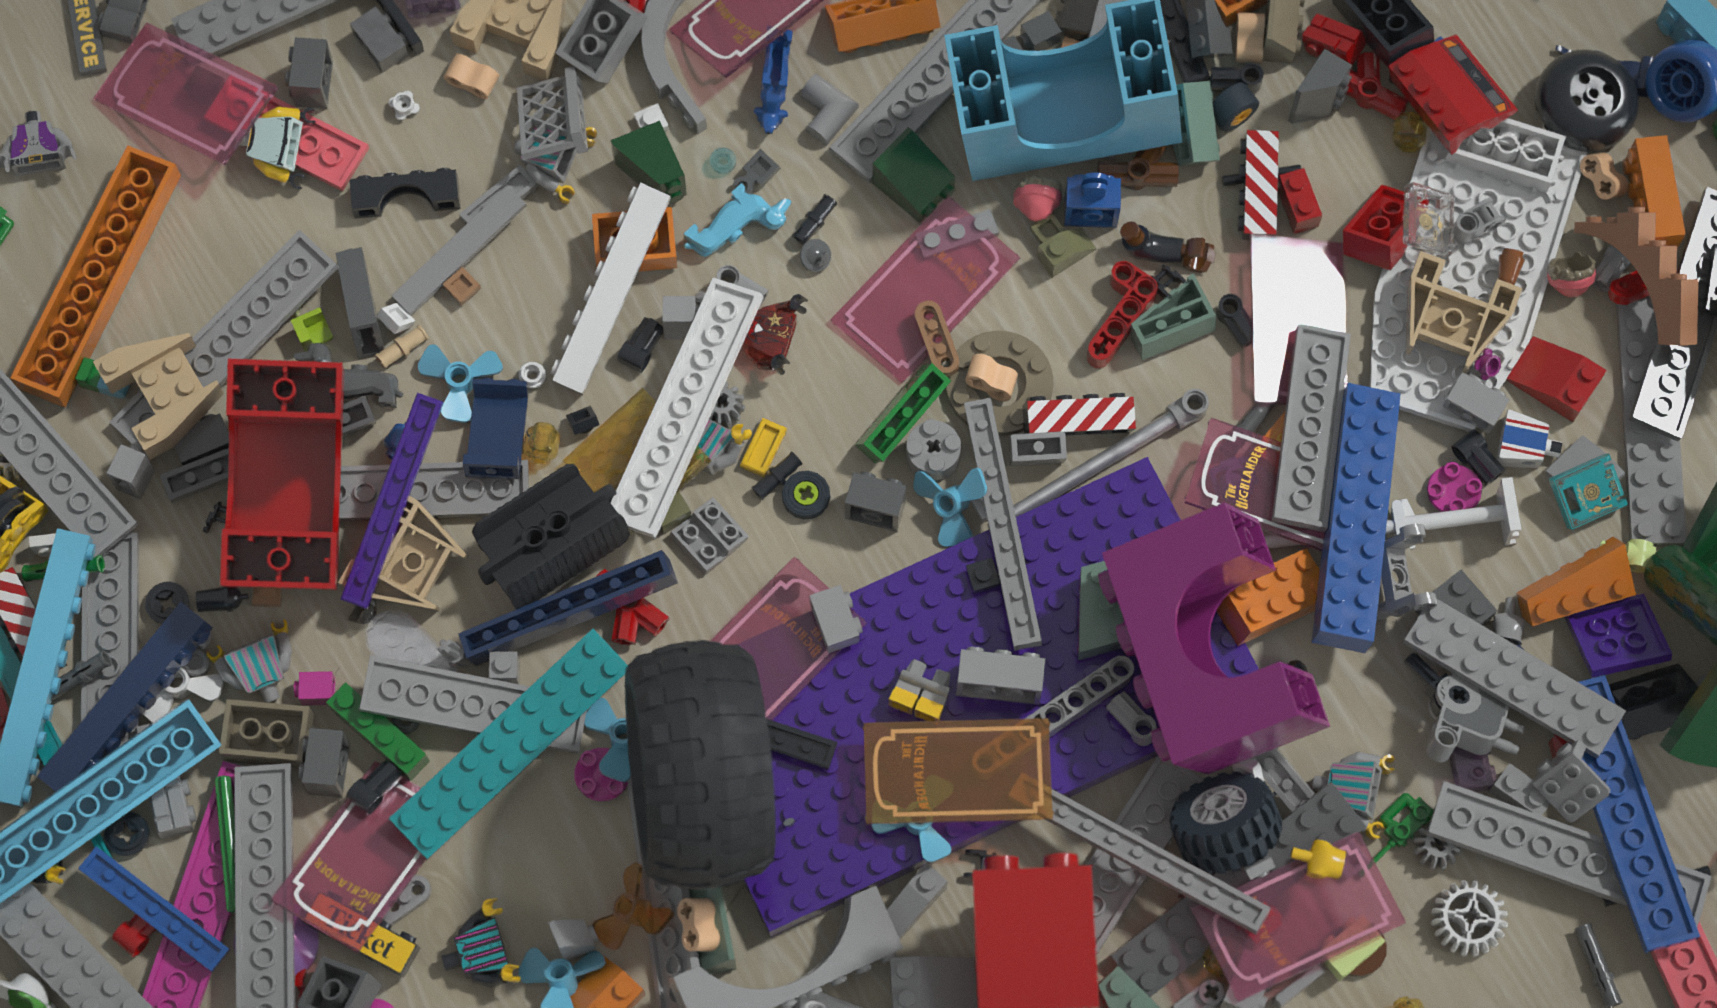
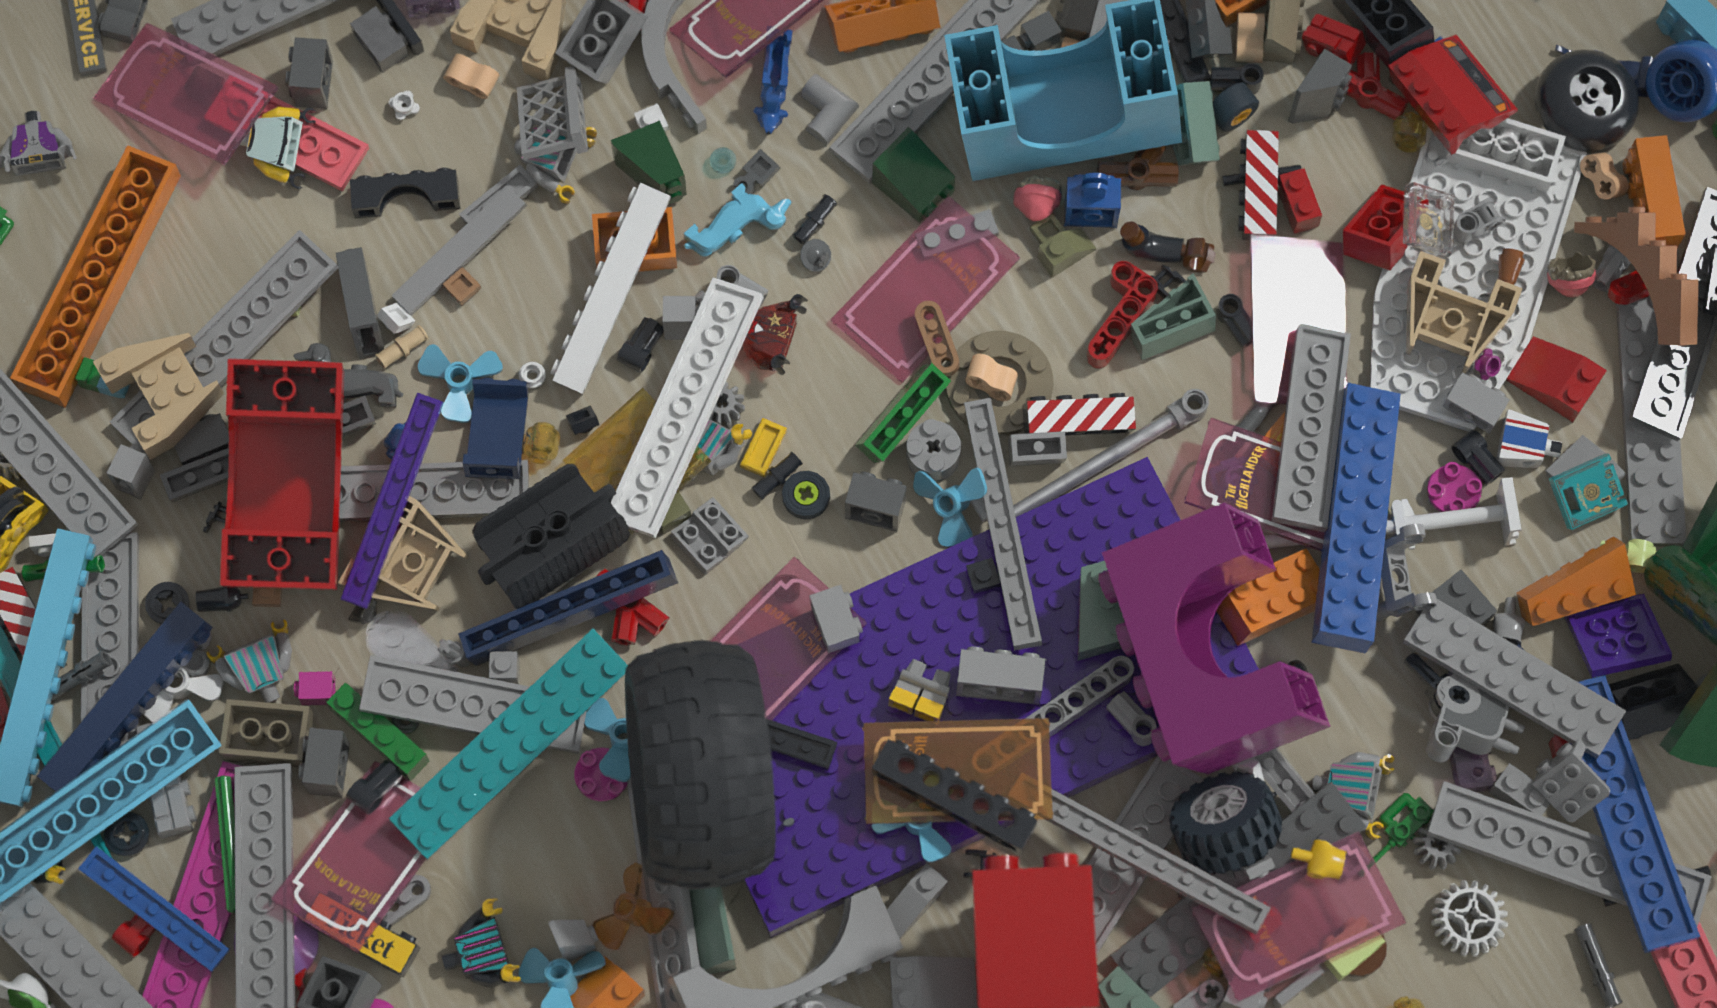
(312, 328): lime panel -> none
(698, 924): light nougat axle -> none
(1013, 838): none -> black brick

